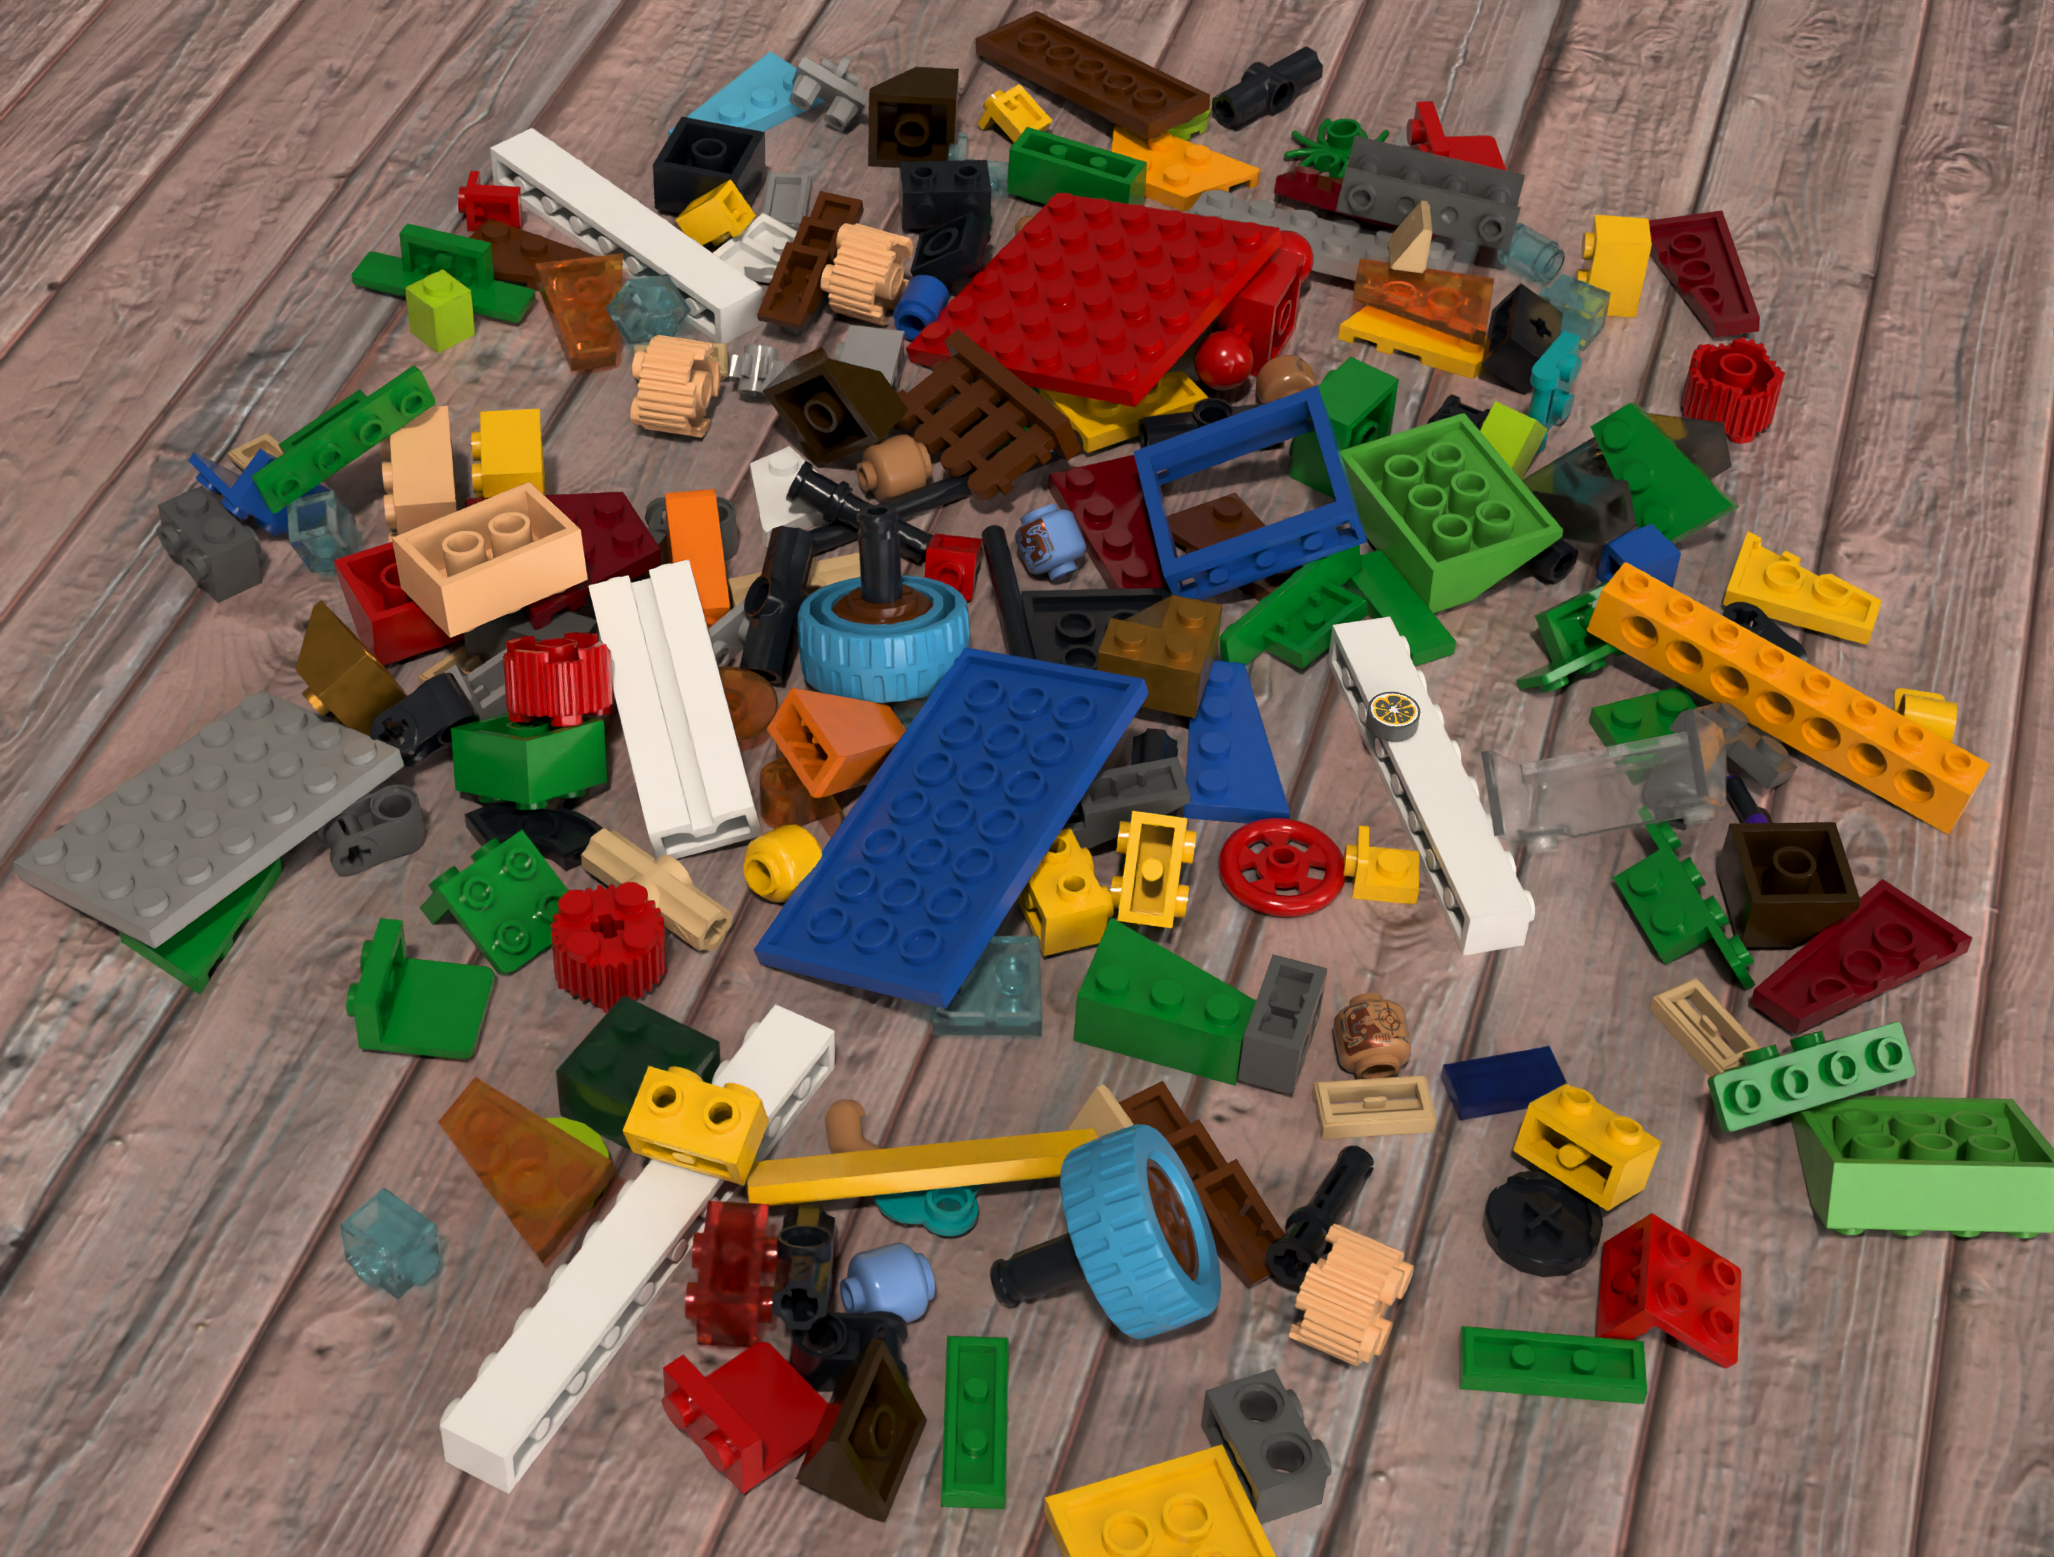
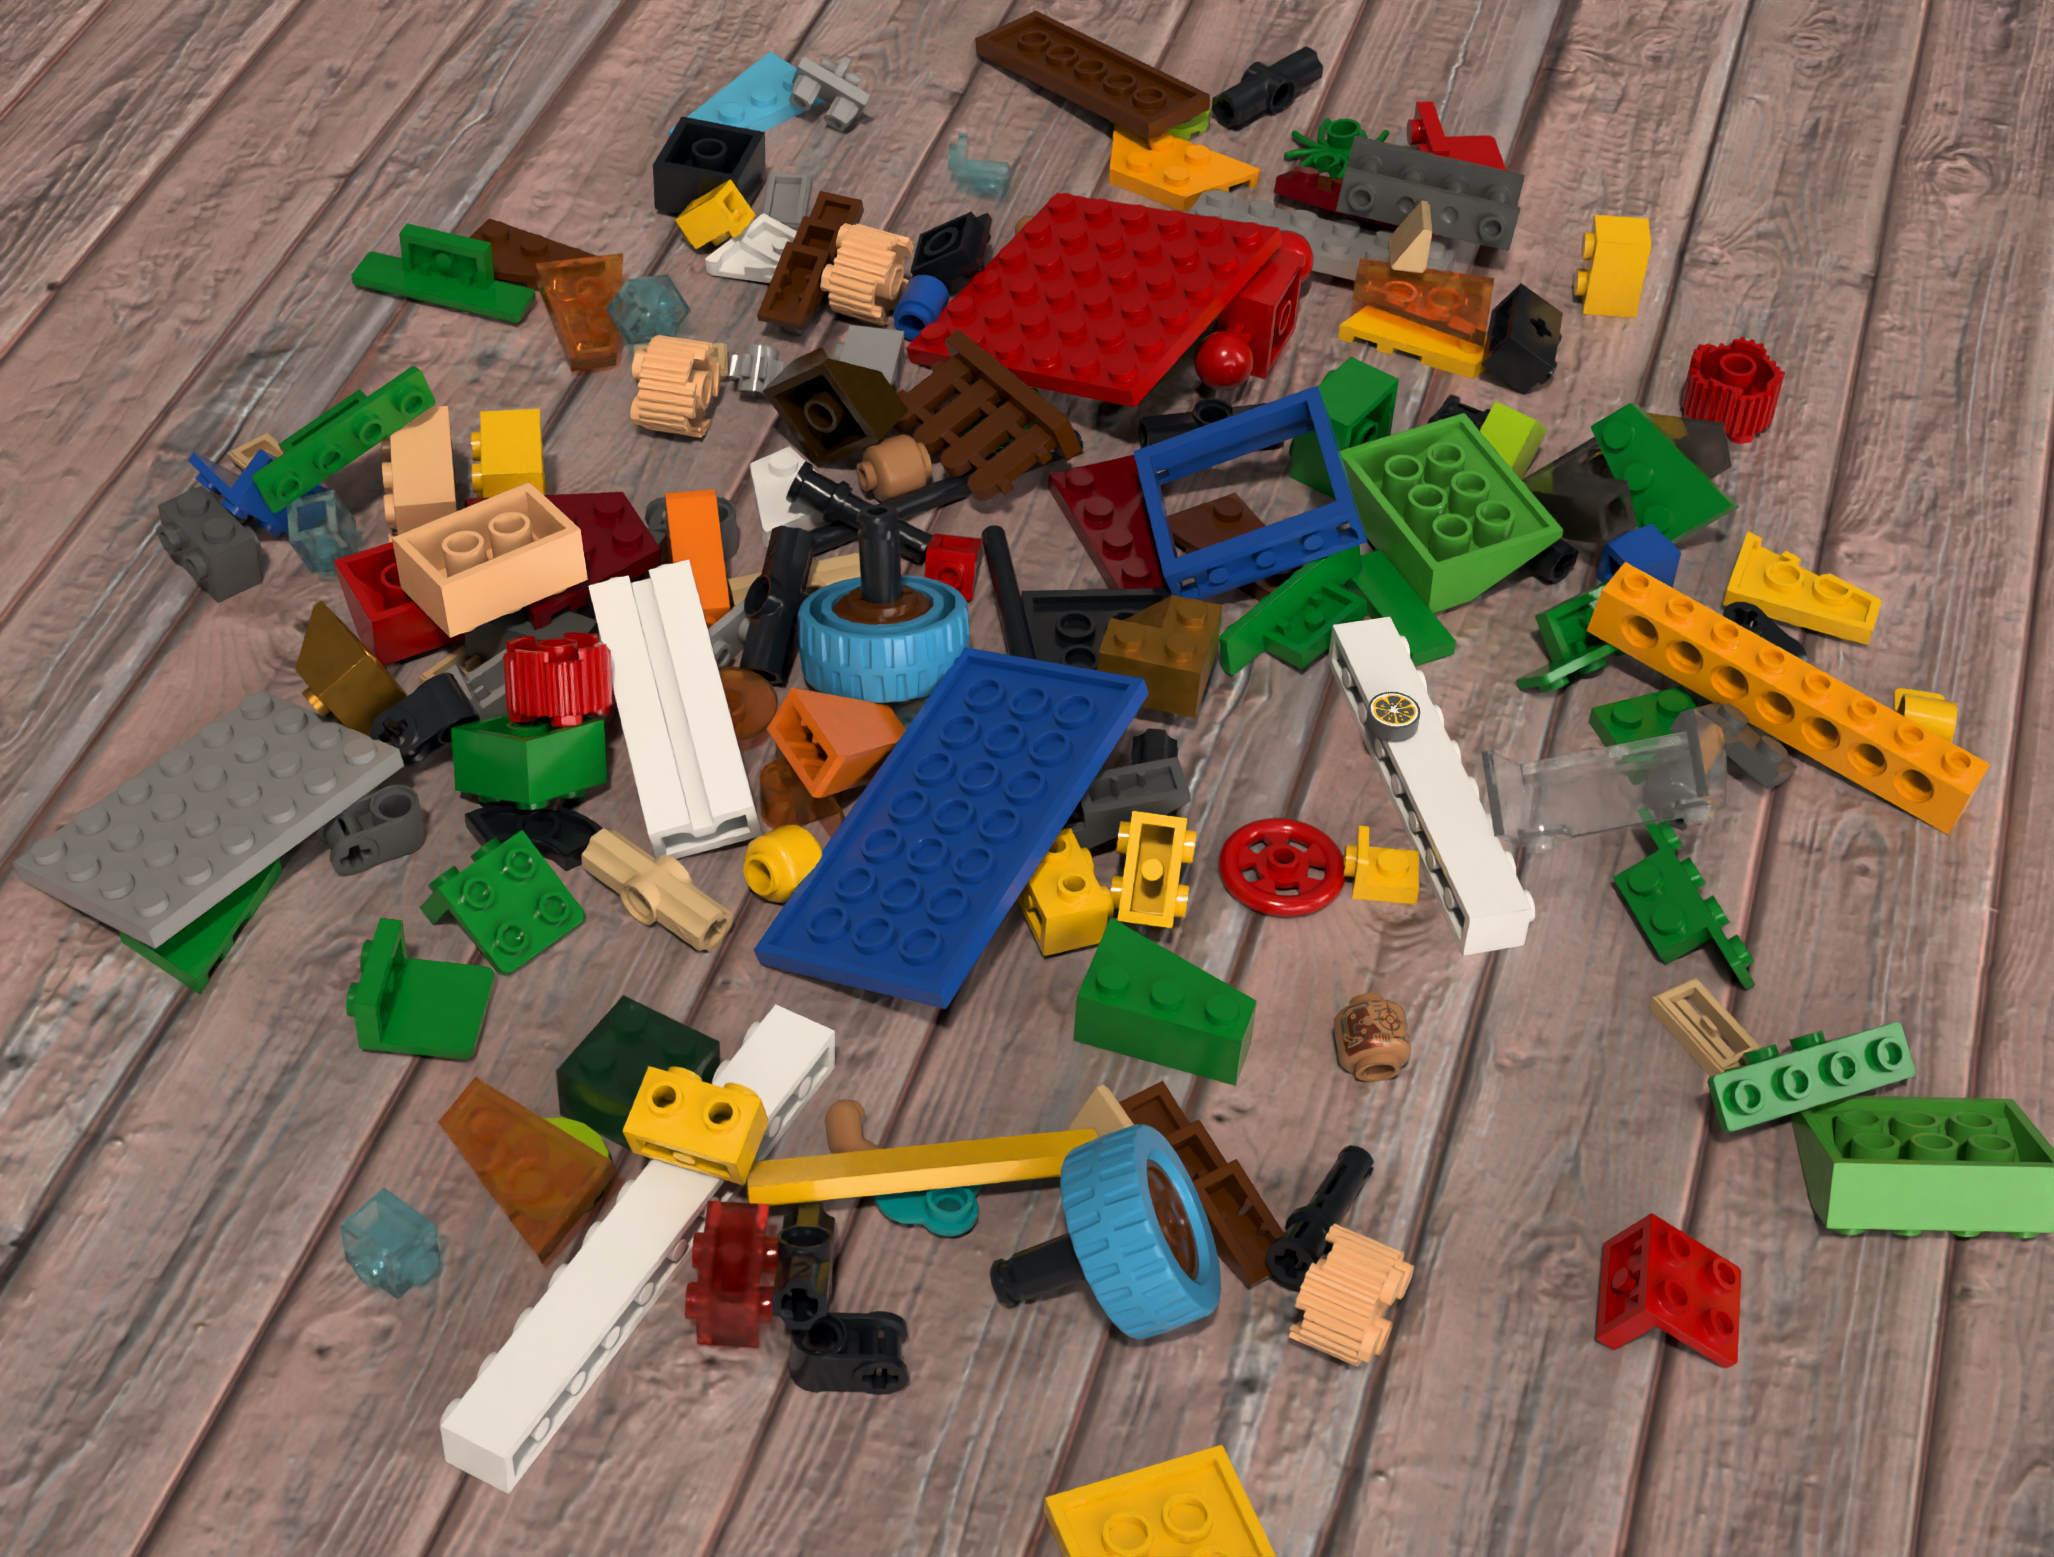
(440, 311): lime brick -> none
(489, 201): red bracket -> none
(608, 943): red brick -> none
(612, 222): white brick -> none
(746, 1413): red bracket -> none
(865, 1435): dark brown slope -> none
(888, 1281): medium blue head -> none
(913, 117): dark brown slope -> none
(942, 191): black brick -> none
(975, 1423): green tile -> none
(998, 993): clear light blue wing -> none
(1014, 112): yellow bracket -> none
(1050, 541): medium blue head -> none
(1053, 164): green brick -> none
(1108, 423): yellow wing -> none
(1230, 755): blue wing -> none
(1267, 1445): dark grey brick -> none
(1282, 1024): dark grey brick -> none
(1283, 378): medium nougat head -> none
(1375, 1114): tan tile -> none
(1501, 1082): clear blue tile -> none
(1533, 254): clear light blue brick -> none
(1542, 1225): black tile -> none
(1552, 382): teal plate -> none
(1552, 1365): green tile -> none
(1582, 307): clear light blue brick -> none
(1587, 1146): yellow brick -> none
(1706, 270): dark red wing -> none
(1744, 802): black piece -> none
(1785, 881): dark brown slope -> none
(1858, 959): dark red wing -> none

